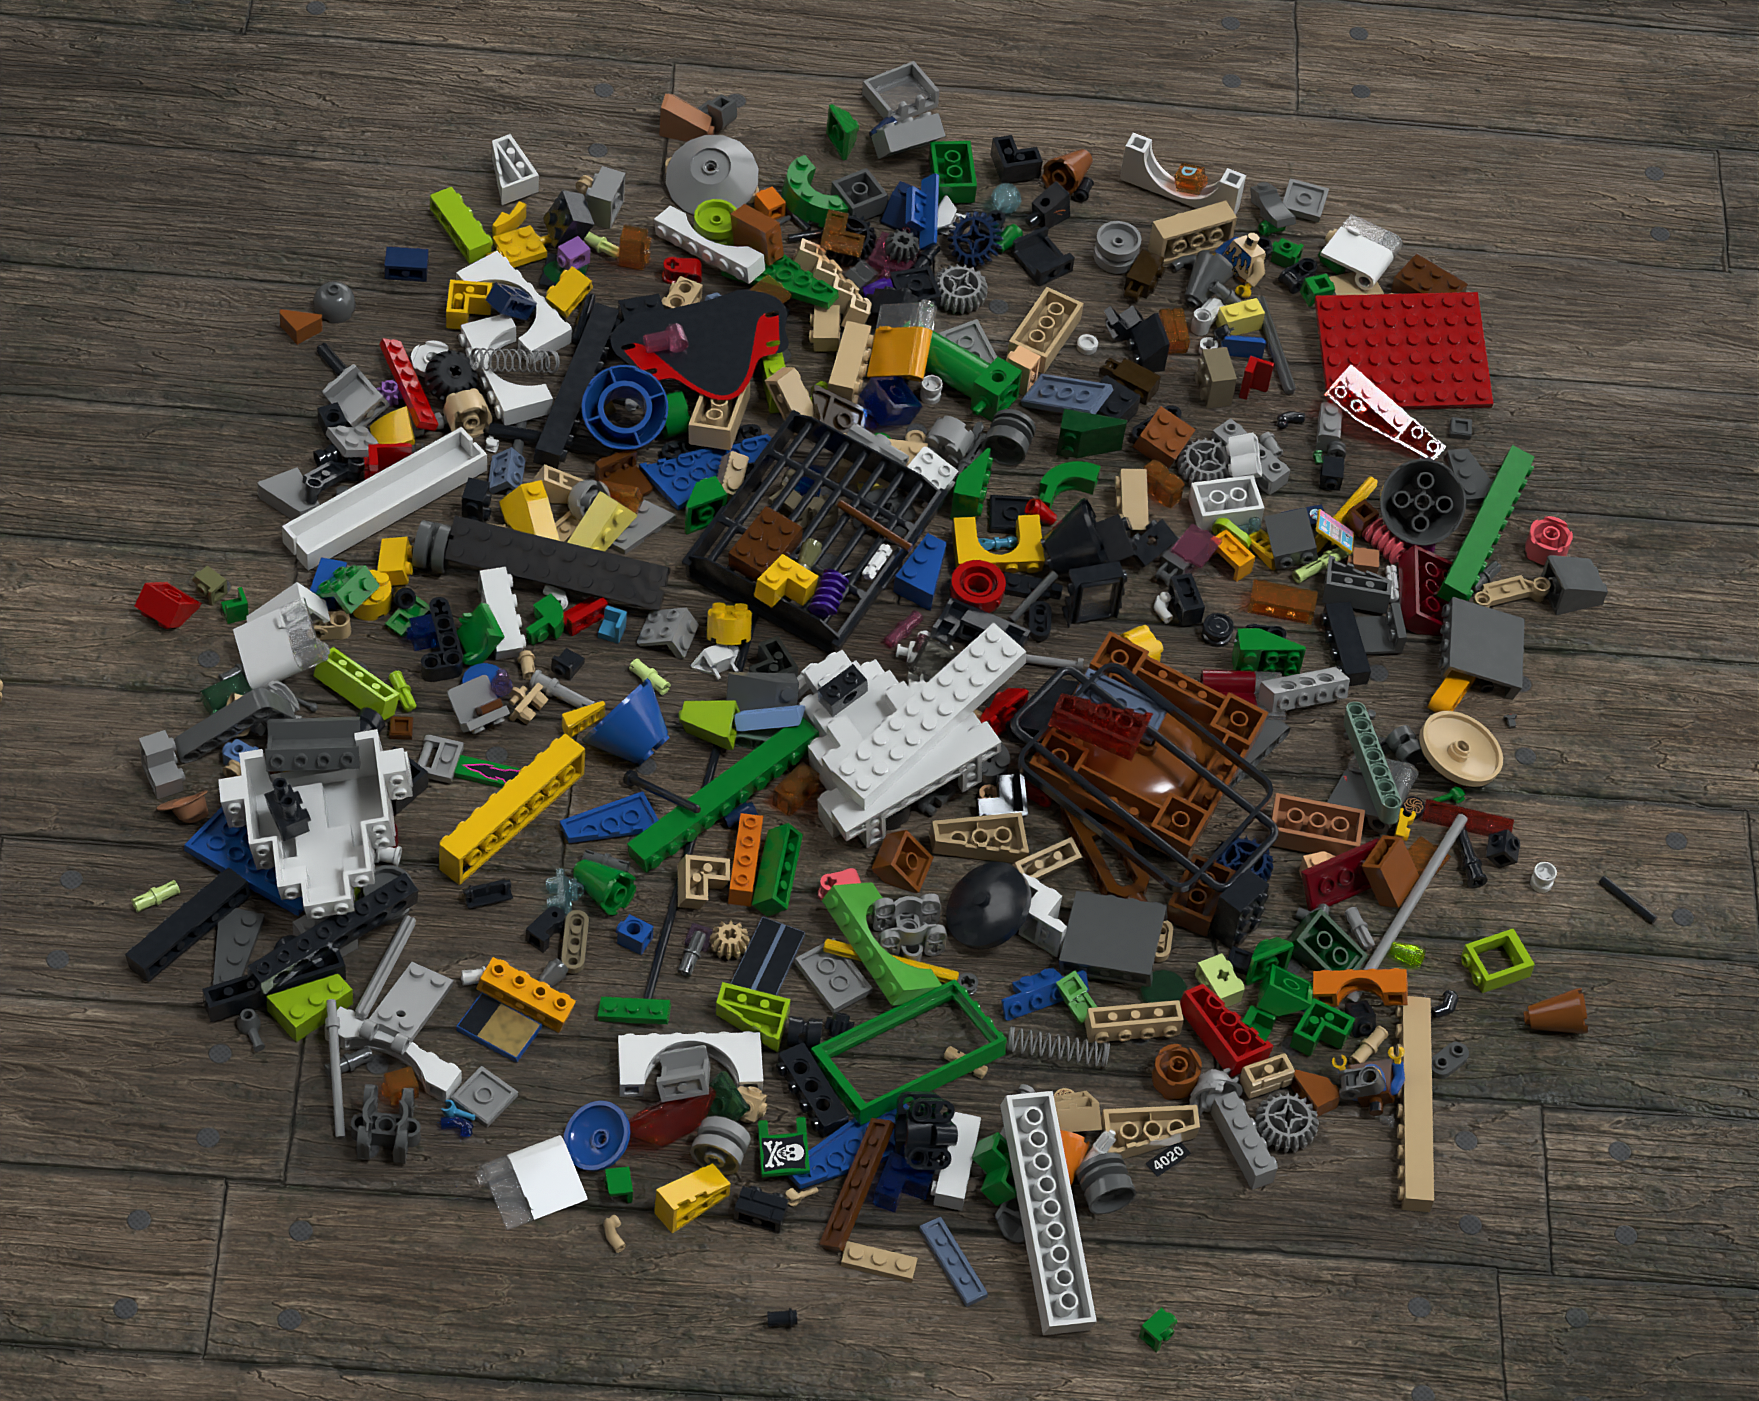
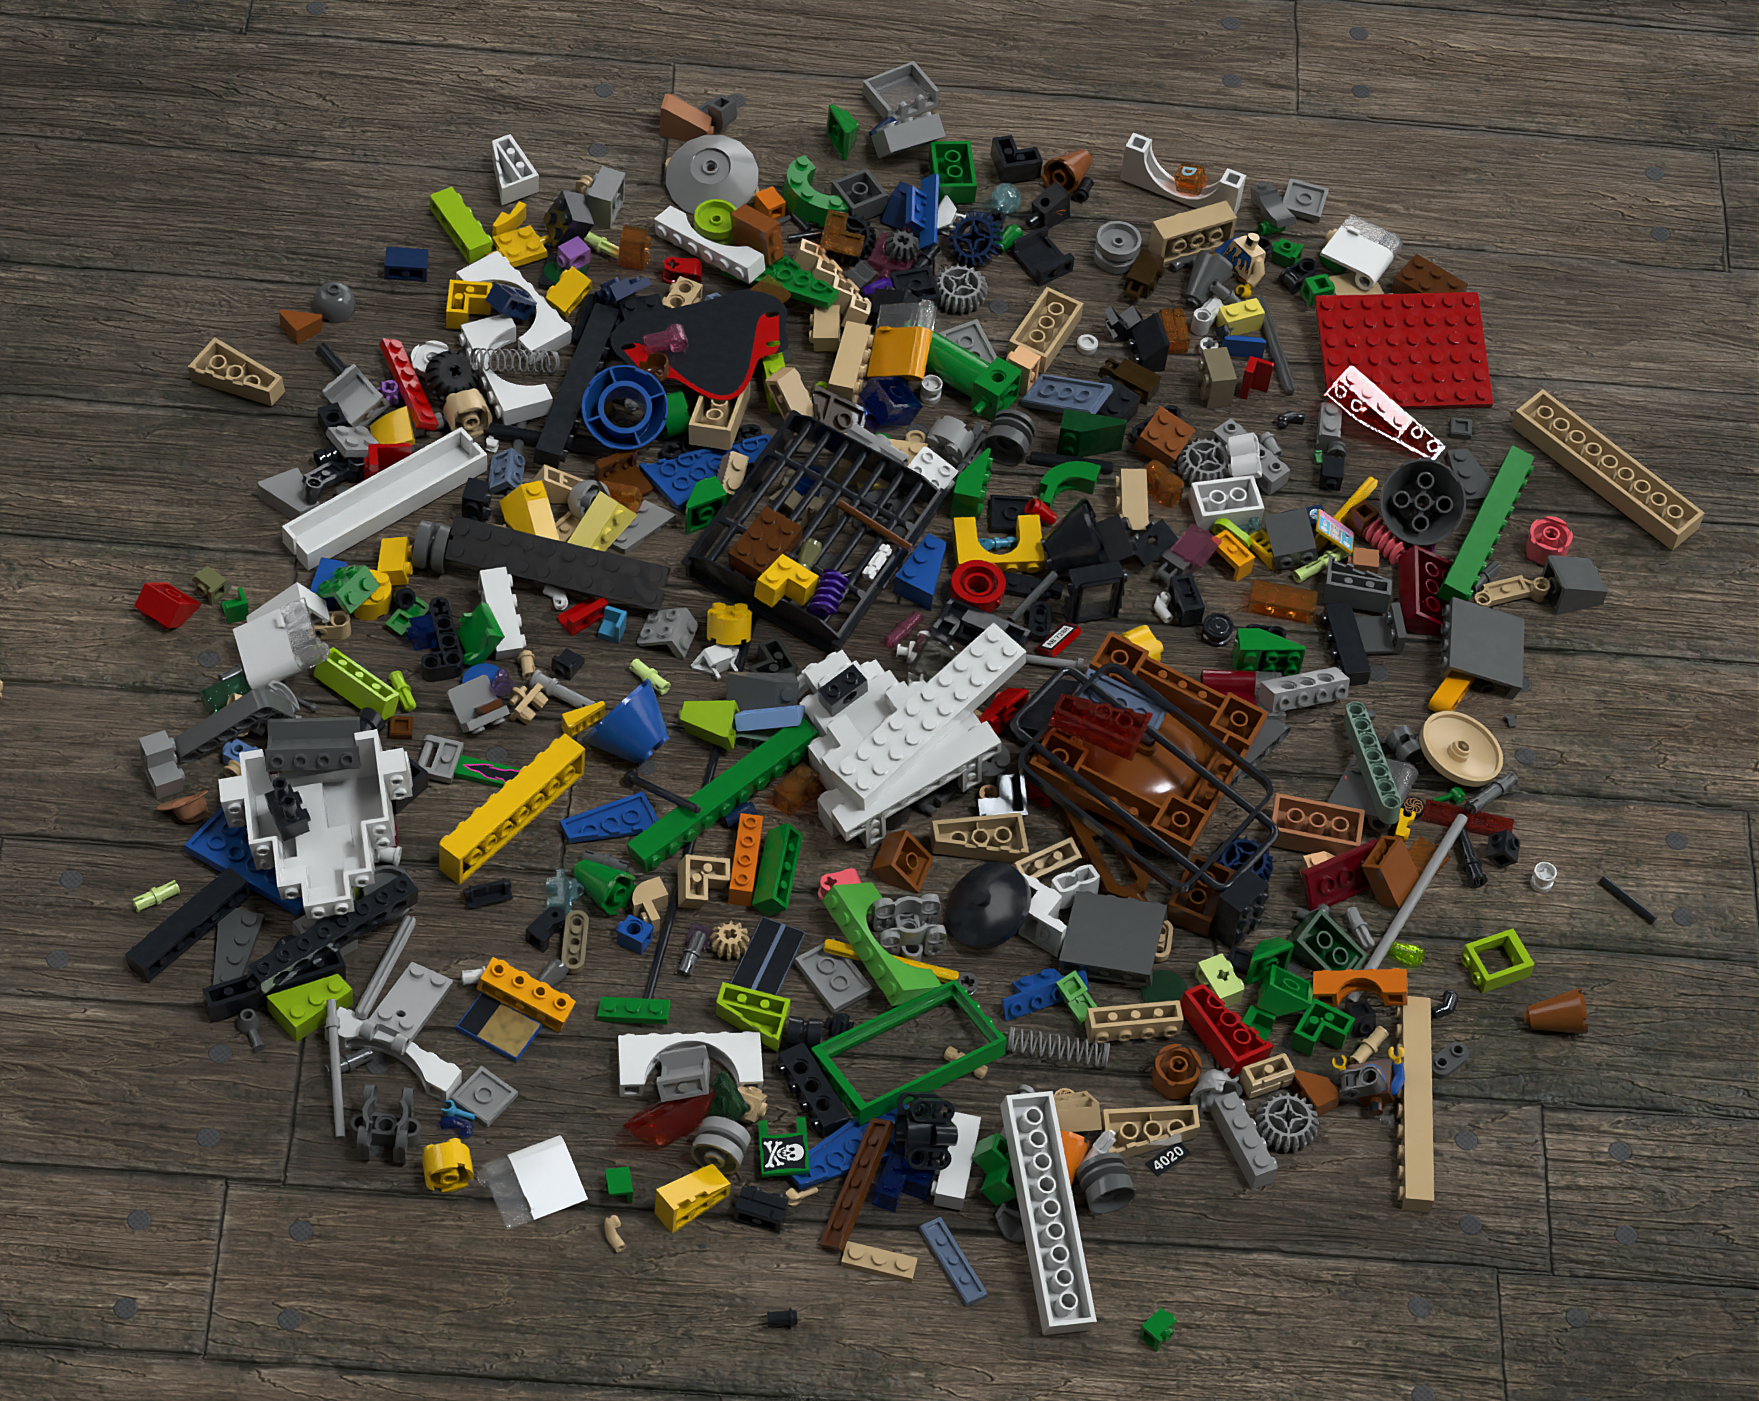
(235, 373): none -> tan wedge
(395, 1081): clear orange brick -> none
(447, 1165): none -> yellow brick
(550, 620): green brick -> none
(589, 1128): blue dish -> none
(618, 289): none -> dark blue plate
(649, 898): none -> tan brick
(657, 365): none -> reddish brown hair
(1050, 459): none -> black axle
(1058, 640): none -> tile
(1081, 879): none -> white brick
(1391, 573): white axle -> none
(1496, 789): none -> dark grey pin
(1607, 469): none -> tan brick

